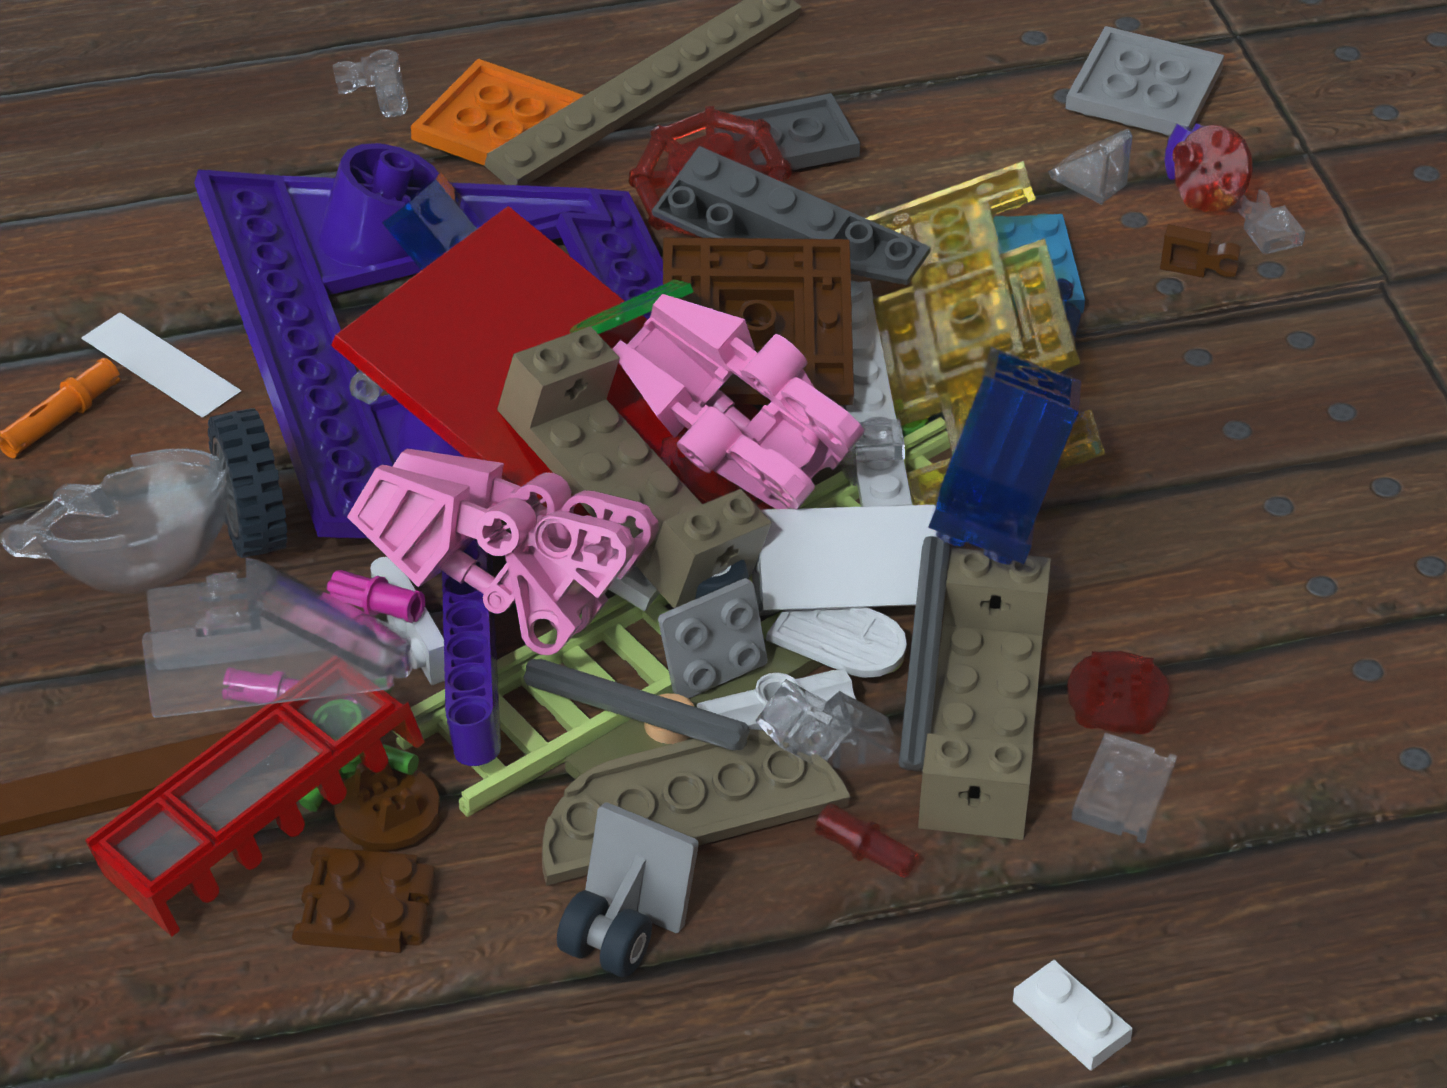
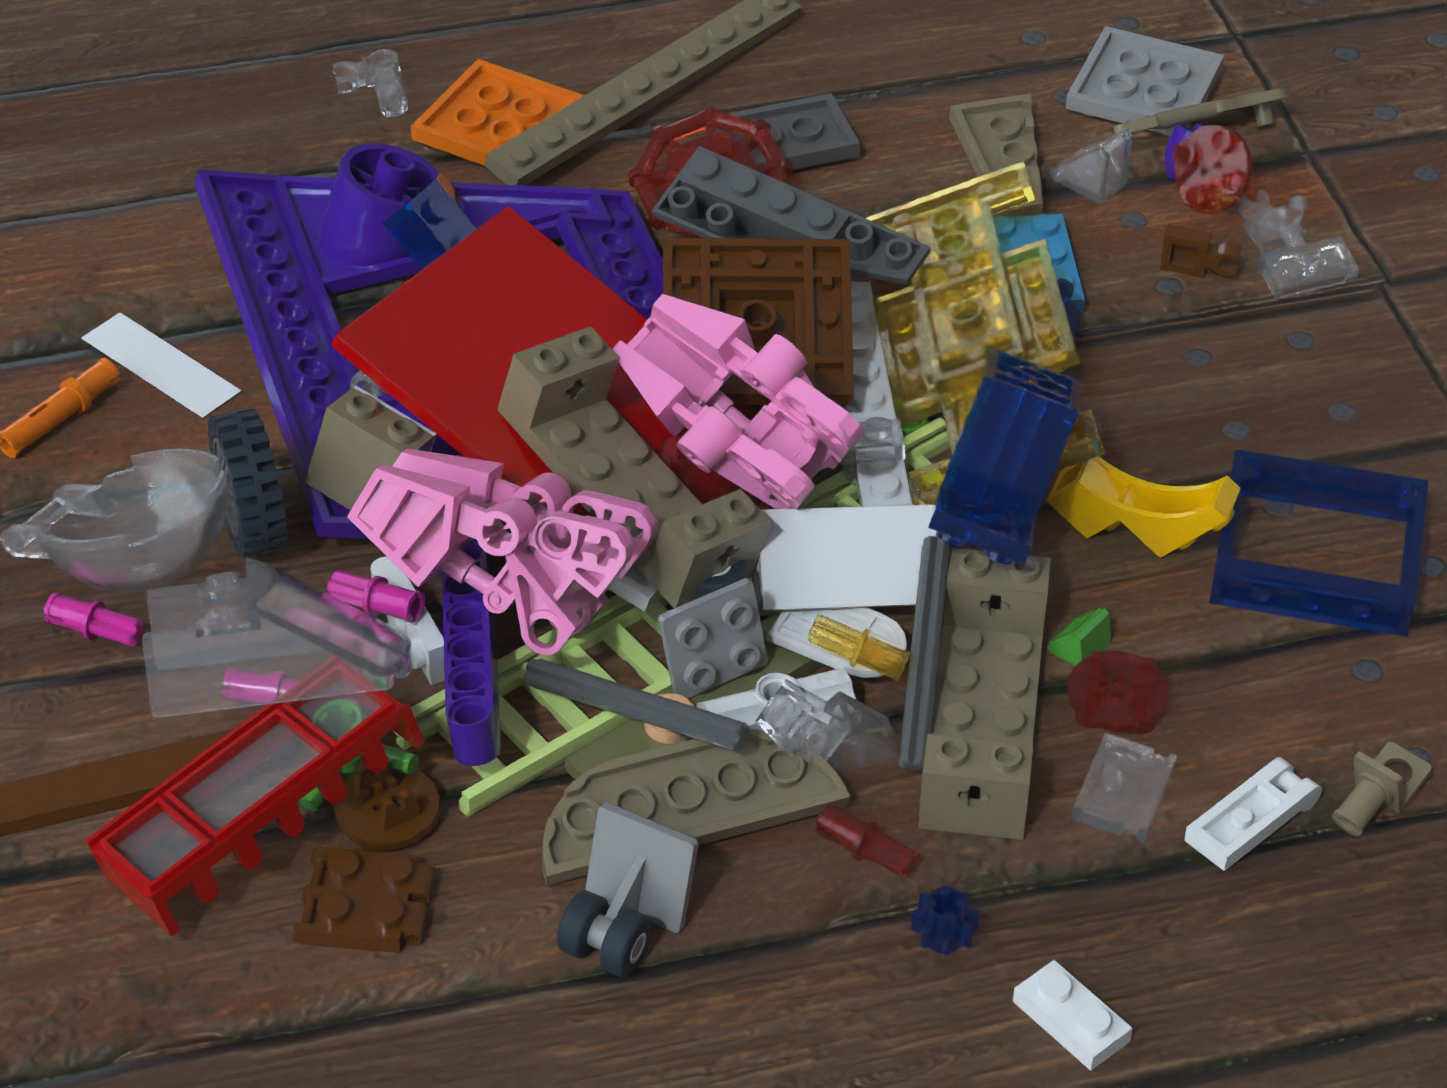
(92, 619): none -> dark pink axle
(358, 438): none -> dark tan piece
(633, 307): green window -> none
(858, 647): none -> clear yellow axle
(945, 920): none -> clear blue gear
(997, 136): none -> dark tan wing
(1082, 636): none -> bright green slope
(1162, 516): none -> yellow arch
(1251, 813): none -> white plate
(1258, 100): none -> dark tan piece
(1304, 265): none -> clear plate
(1313, 593): none -> clear blue window
(1379, 785): none -> dark tan bracket

